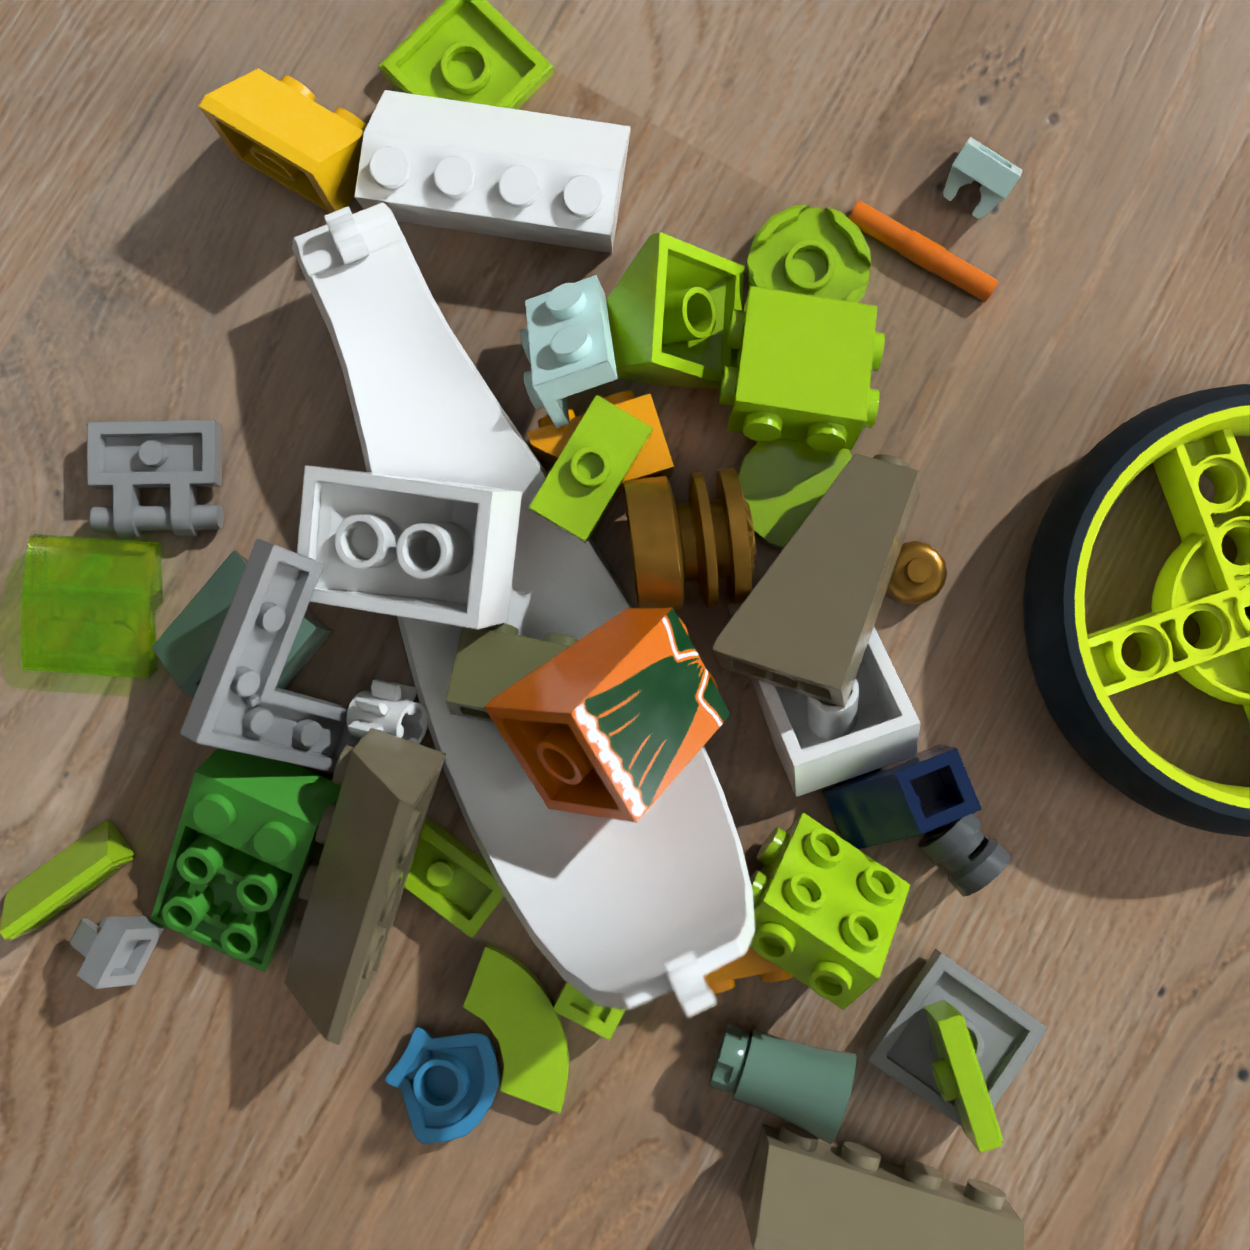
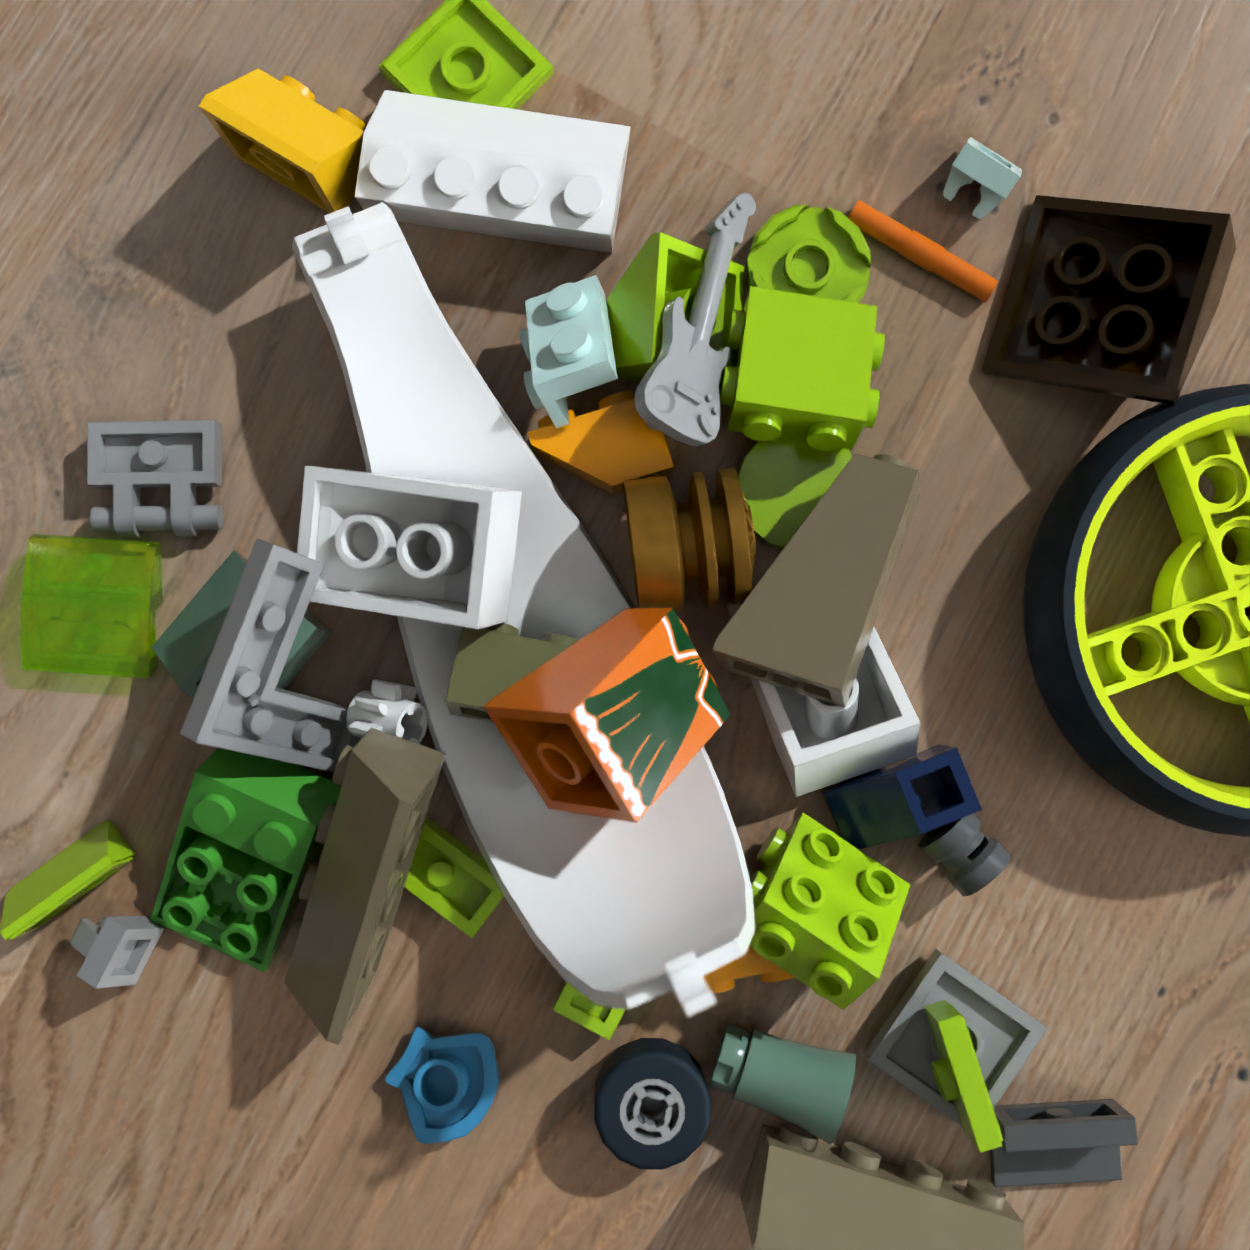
(527, 1029): lime tile -> none
(591, 468): lime plate -> none
(643, 1079): none -> black wheel
(683, 384): none -> light grey piece
(917, 574): pearl gold piece -> none
(1061, 1142): none -> dark grey panel
(1111, 297): none -> dark brown slope

